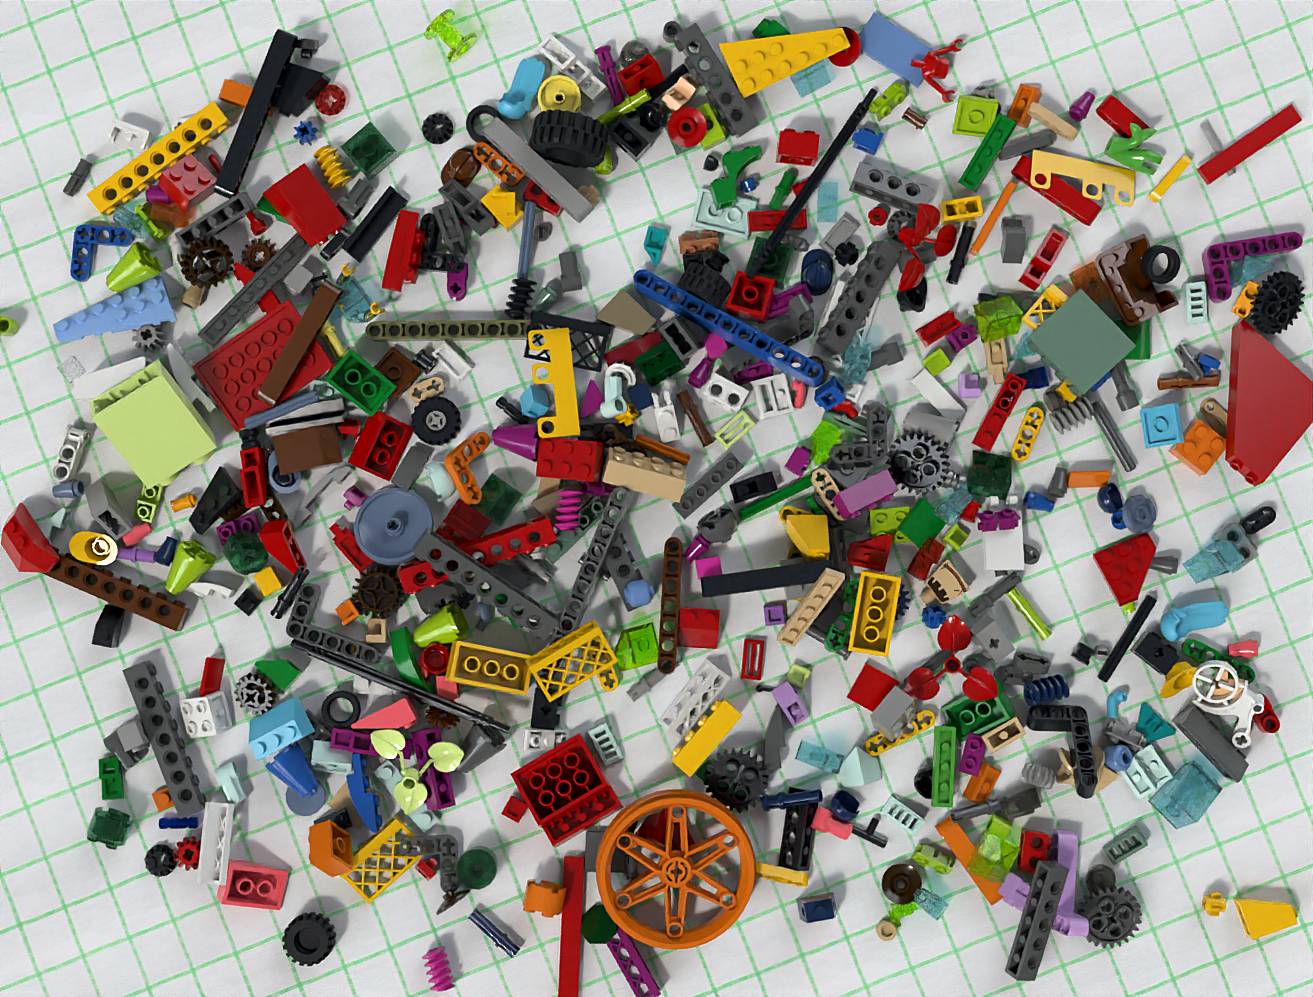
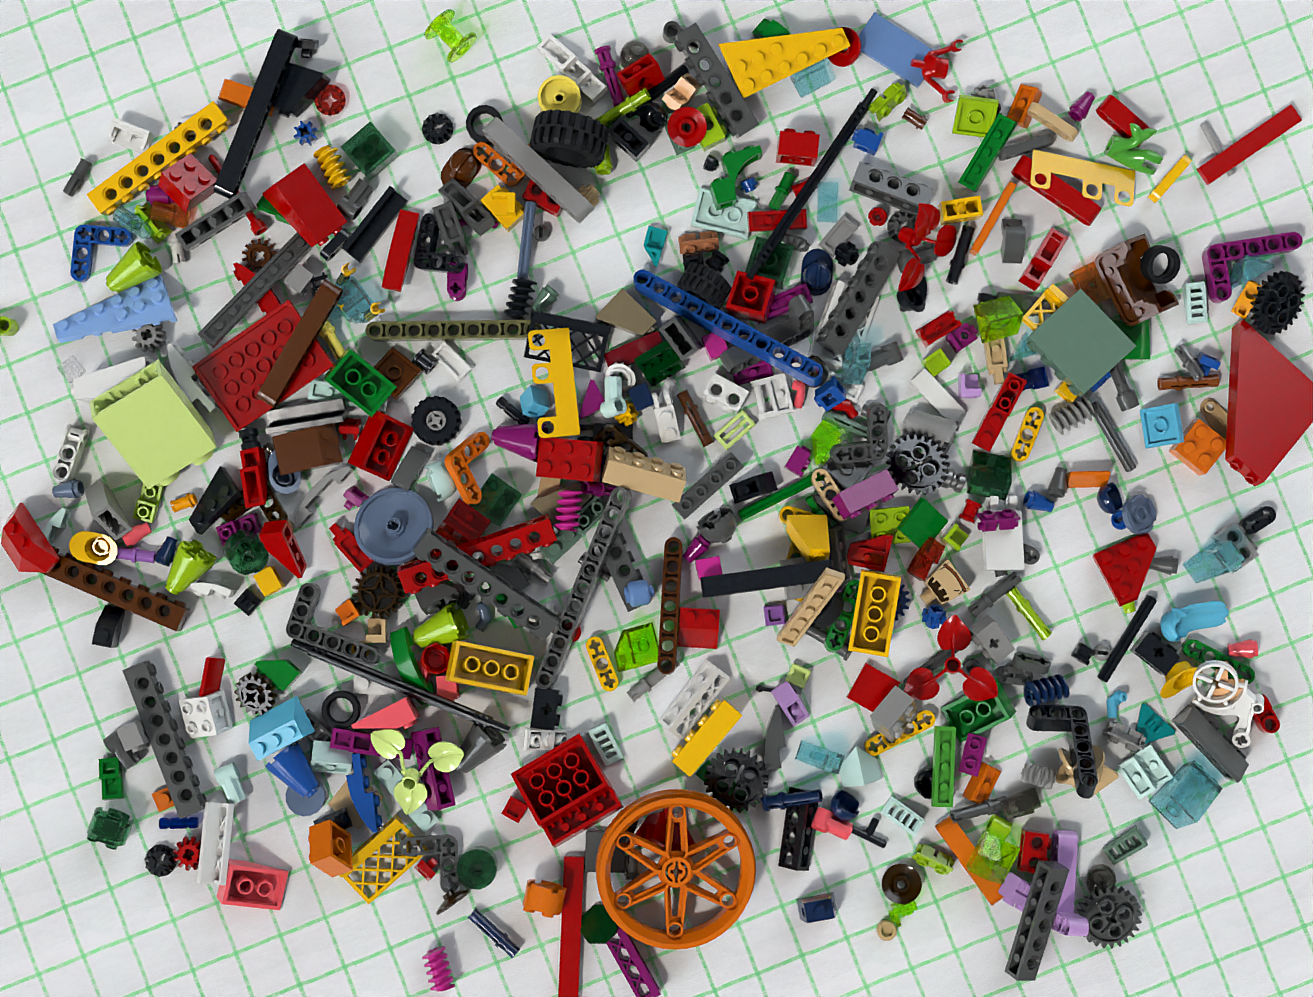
(193, 296): tan cone -> none
(196, 250): dark brown gear -> none
(282, 409): sand blue axle -> none
(286, 598): black pin -> none
(297, 950): black tyre -> none
(412, 254): red hinge -> none
(424, 385): tan beam -> none
(433, 714): reddish brown gear -> none
(523, 90): medium azure hair -> none
(560, 650): yellow fence -> none
(570, 276): dark grey piece -> none
(662, 449): orange axle -> none
(699, 375): magenta cone -> none
(744, 659): red tile -> none
(781, 875): yellow beam -> none
(930, 902): clear light blue piece -> none
(950, 510): clear light blue piece -> none
(1003, 734): tan slope -> none
(1051, 401): dark grey tile -> none
(1117, 757): medium blue head -> none
(1214, 903): yellow gear -> none
(1264, 916): yellow slope -> none

